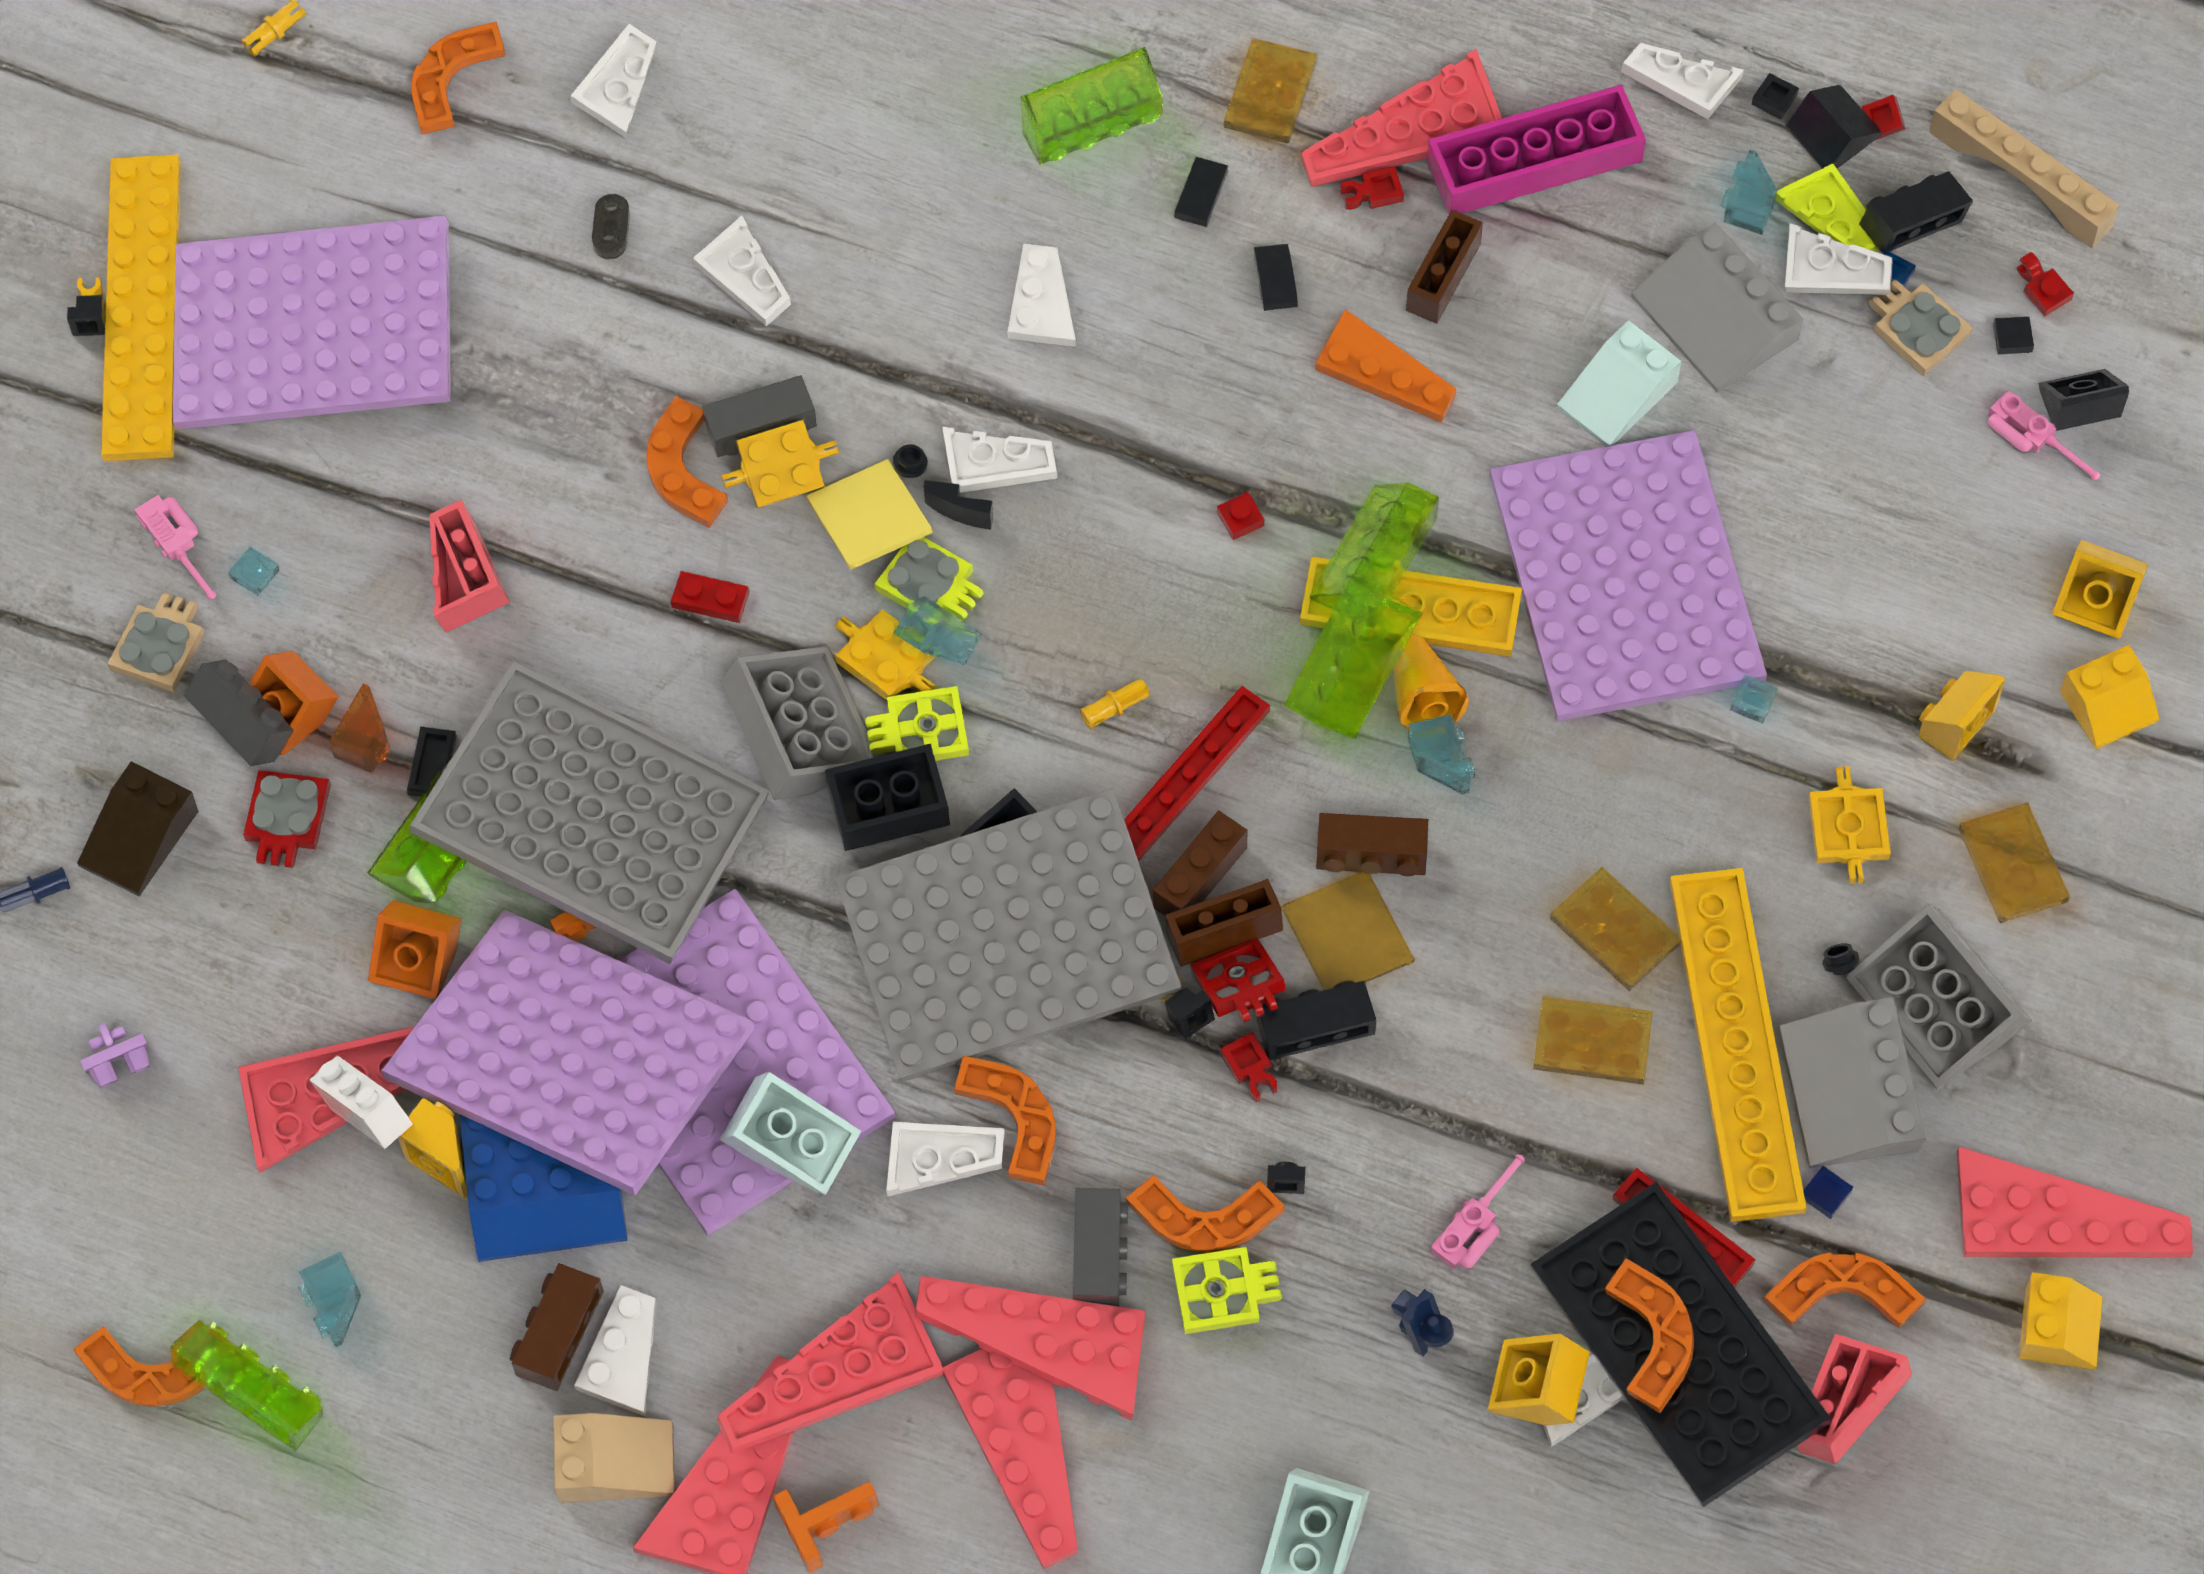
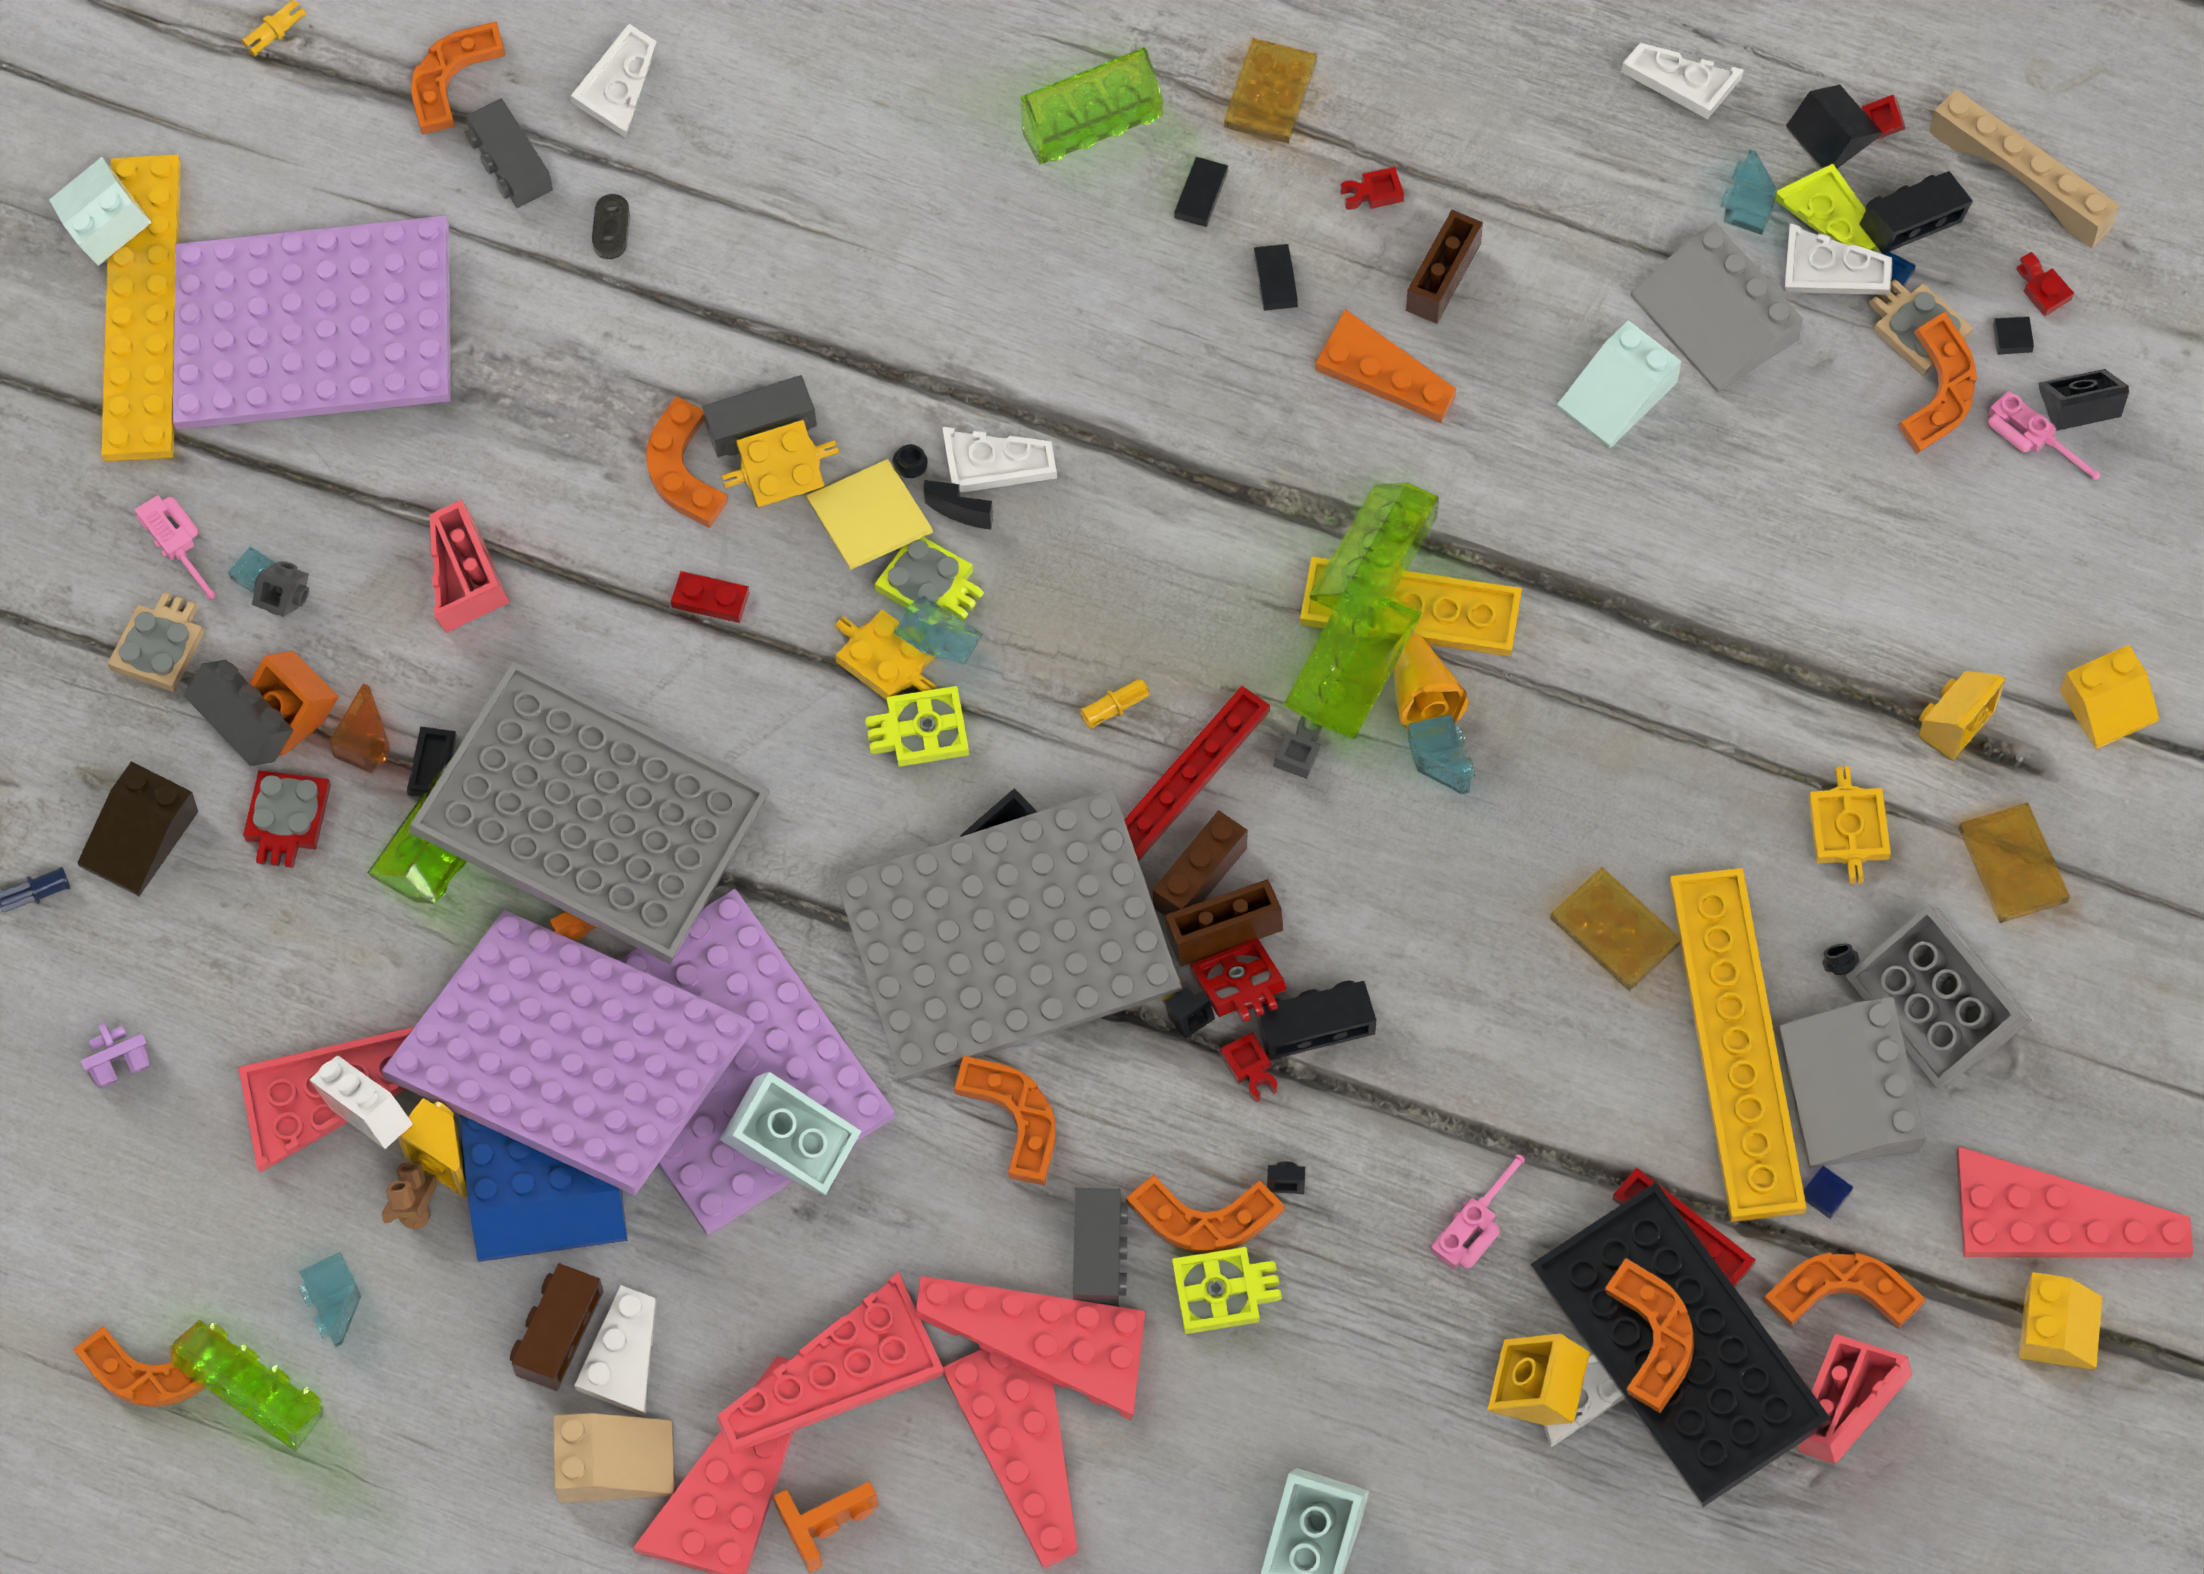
(90, 311): black piece -> none
(99, 211): none -> light aqua slope
(281, 588): none -> dark grey brick
(410, 1196): none -> medium nougat hips
(413, 949): orange slope -> none
(508, 153): none -> dark grey brick
(741, 270): white wing -> none
(796, 718): light grey slope -> none
(887, 797): black brick -> none
(940, 1154): white wing -> none
(1040, 299): white wing -> none
(1240, 516): red plate -> none
(1299, 750): none -> dark grey plate
(1347, 932): clear yellow piece -> none
(1372, 844): reddish brown brick -> none
(1403, 125): coral wing -> none
(1422, 1321): dark blue hips -> none
(1536, 150): dark pink brick -> none
(1593, 1040): clear yellow plate -> none
(1626, 575): lavender plate -> none
(1753, 699): clear light blue plate -> none
(1775, 96): black plate -> none
(1955, 384): none -> orange plate
(2100, 589): yellow slope -> none

